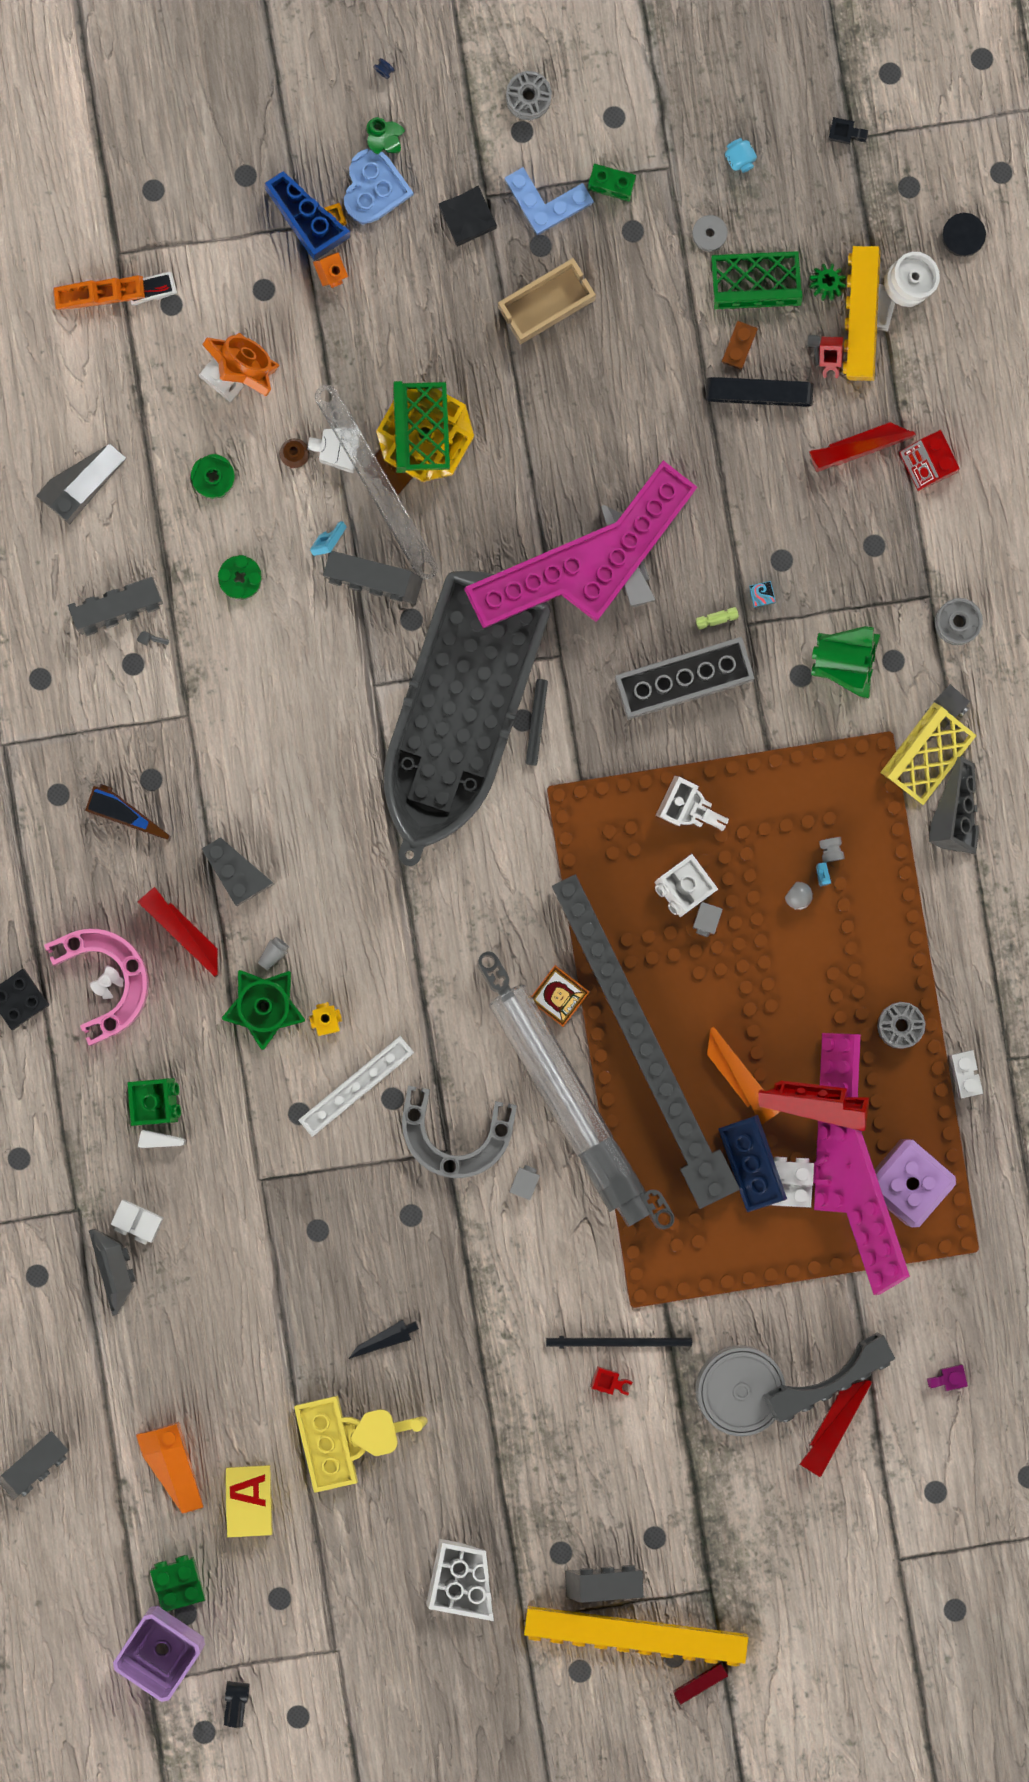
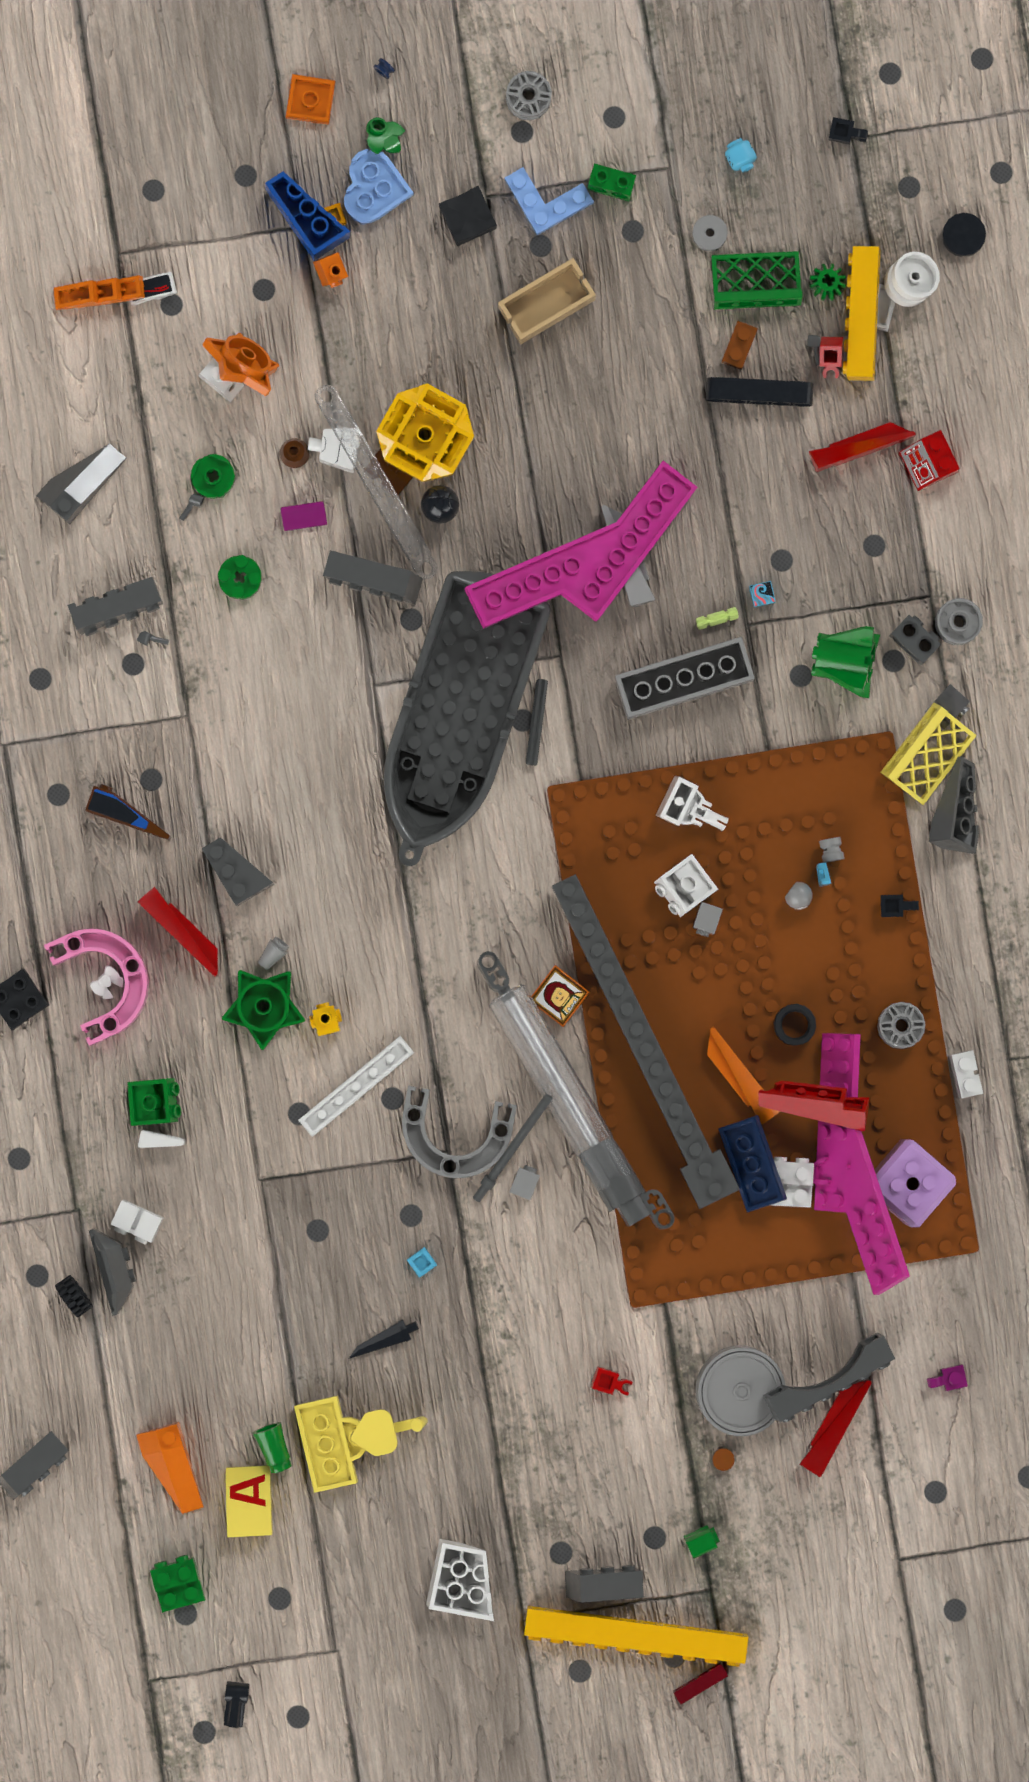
(73, 1296): none -> black tyre
(153, 1671): lavender plate -> none
(194, 500): none -> dark grey hand
(273, 1446): none -> green plant
(303, 516): none -> magenta slope
(310, 99): none -> orange tile
(327, 541): medium azure tile -> none
(402, 431): green fence -> none
(421, 1262): none -> medium azure tile
(440, 504): none -> black piece
(490, 1180): none -> dark grey bar
(562, 1342): black bar -> none
(701, 1541): none -> green brick
(723, 1459): none -> dark orange tile
(795, 1008): none -> black tyre
(894, 905): none -> black plate
(911, 644): none -> dark grey brick

